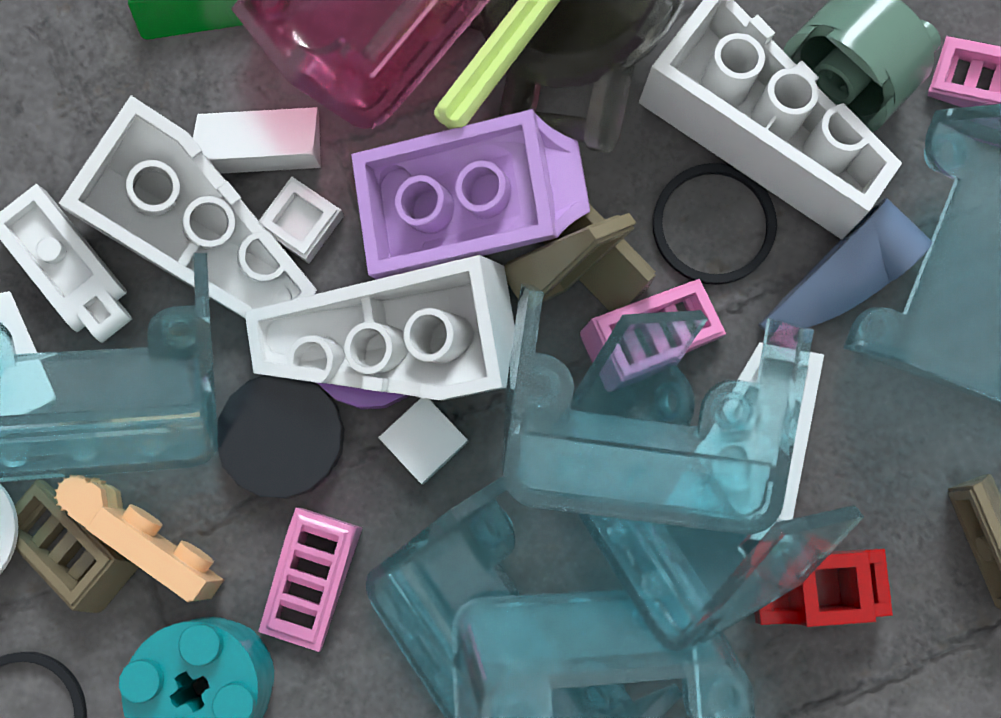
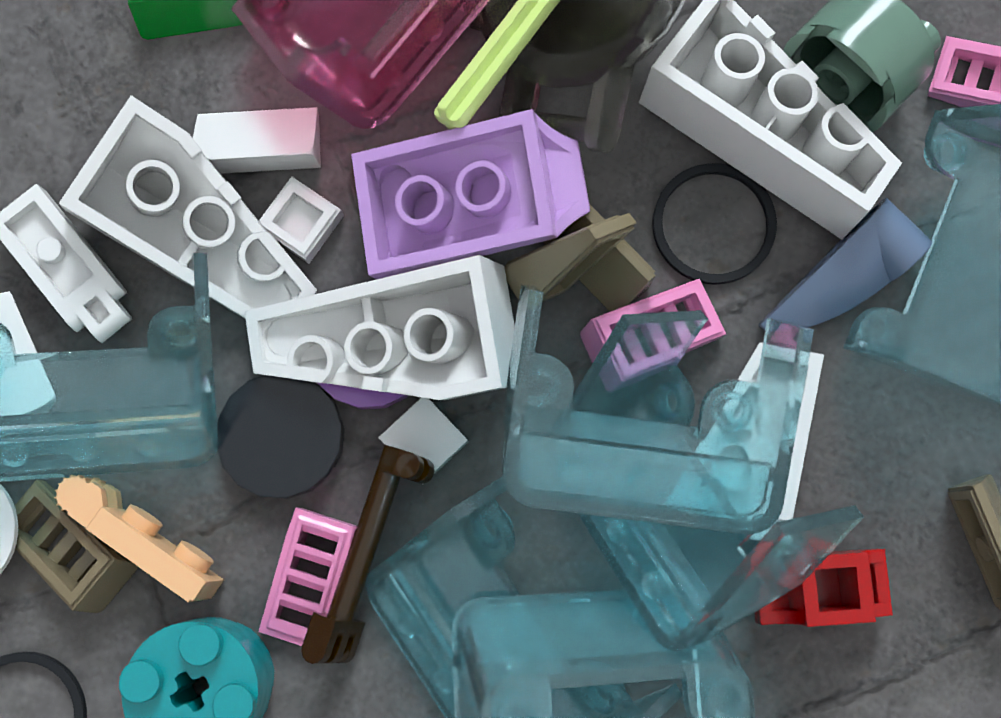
(336, 634): none -> dark brown hinge

